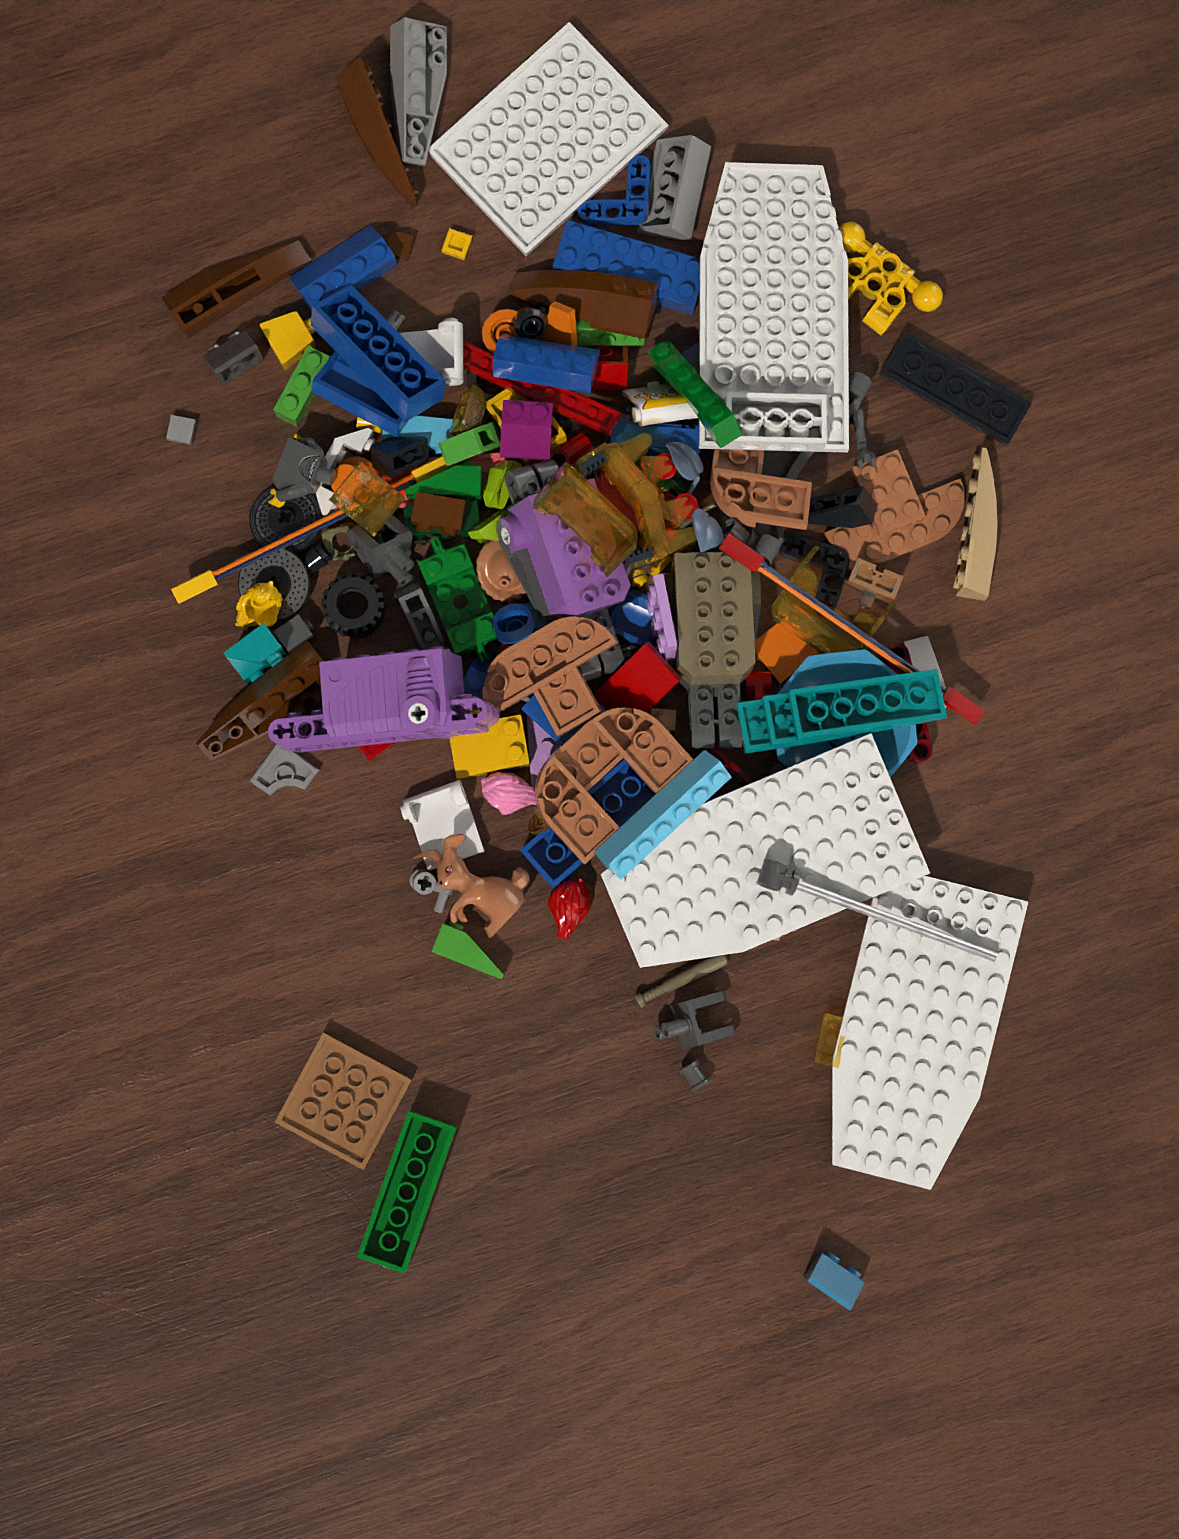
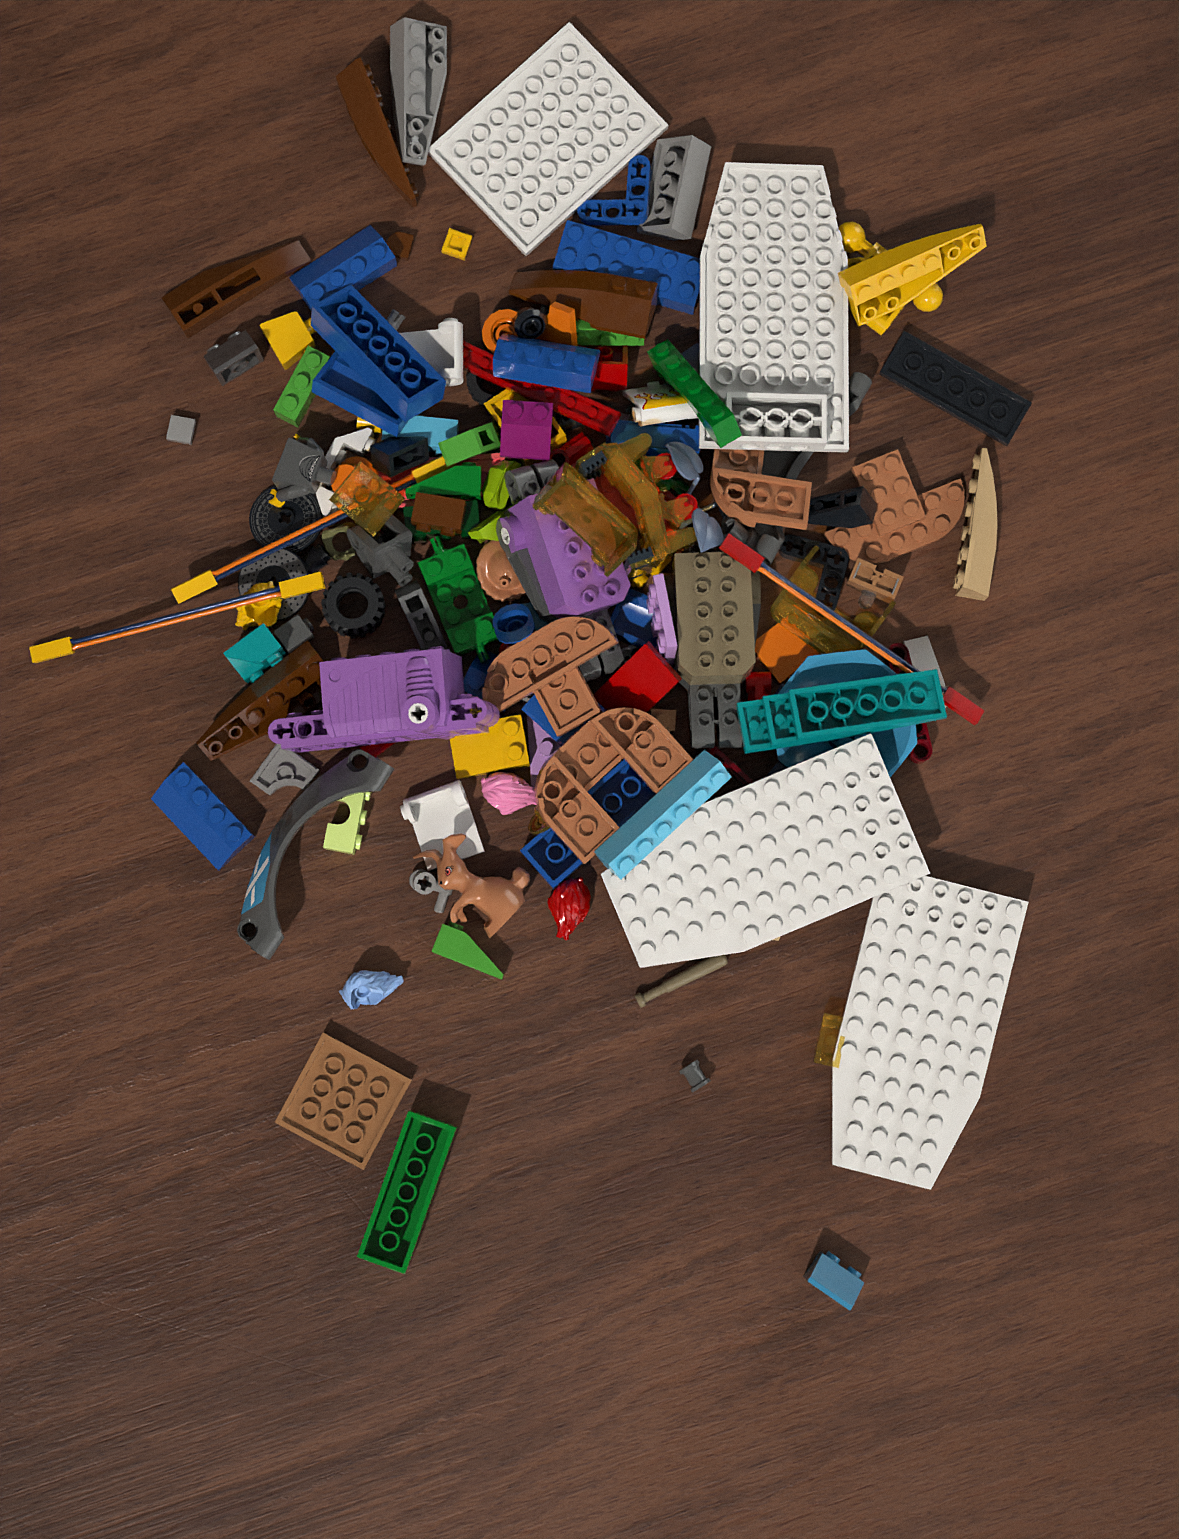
(202, 816): none -> blue slope
(260, 897): none -> dark grey panel
(287, 589): none -> piece
(346, 836): none -> yellowish green arch
(369, 987): none -> light blue hair
(468, 411): clear yellow slope -> none
(685, 1023): dark grey piece -> none
(775, 875): flat silver piece -> none
(861, 443): dark grey piece -> none
(906, 271): none -> yellow wedge

